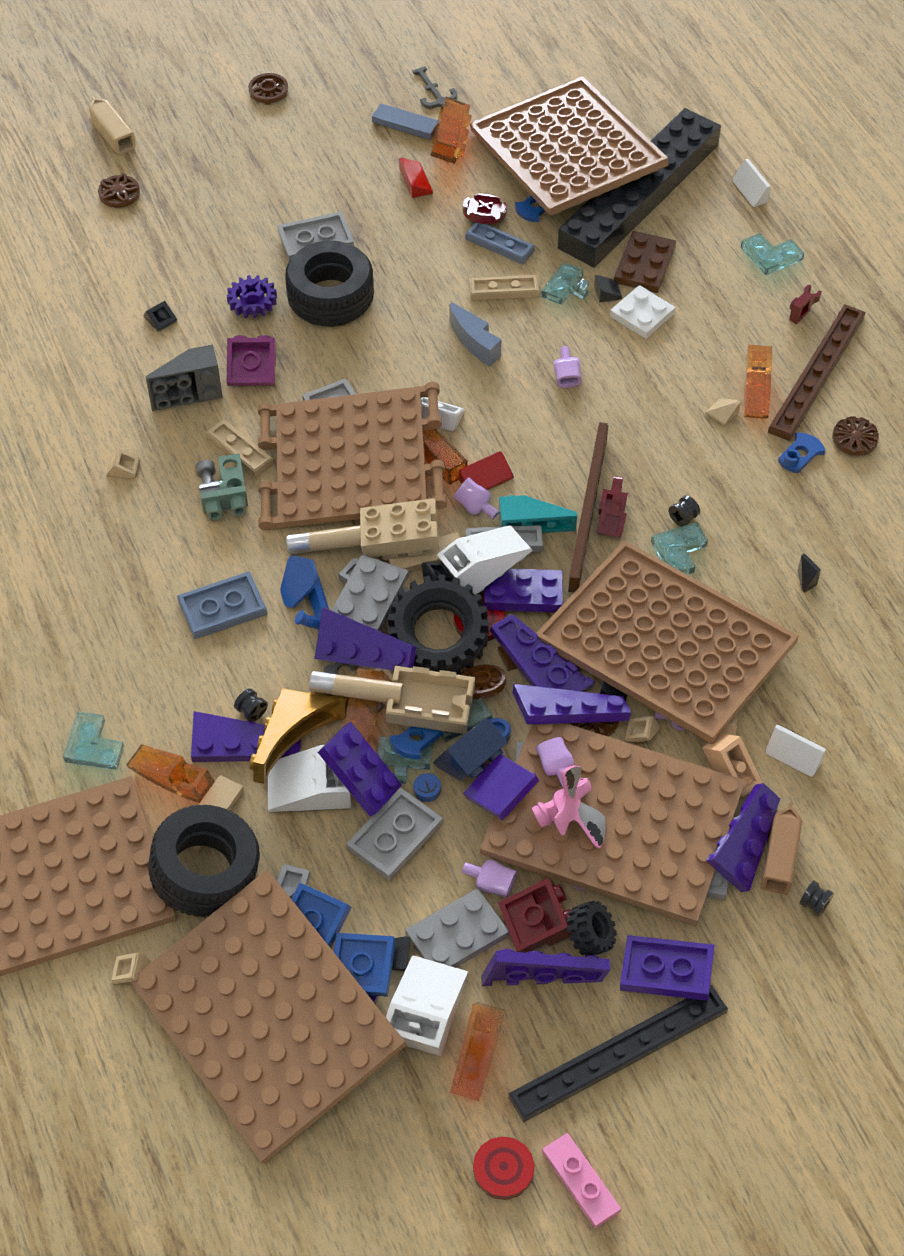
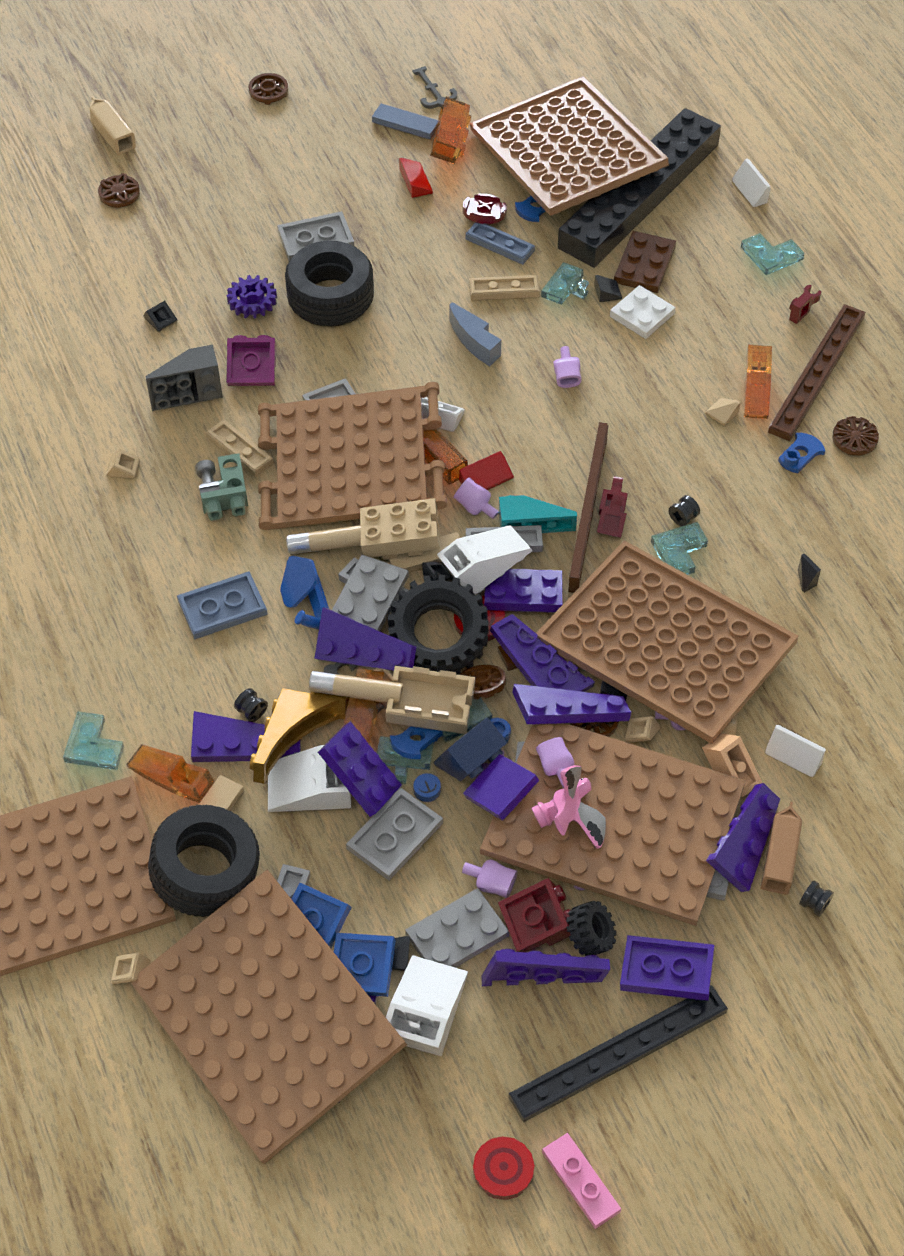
(477, 1050): clear orange slope -> none

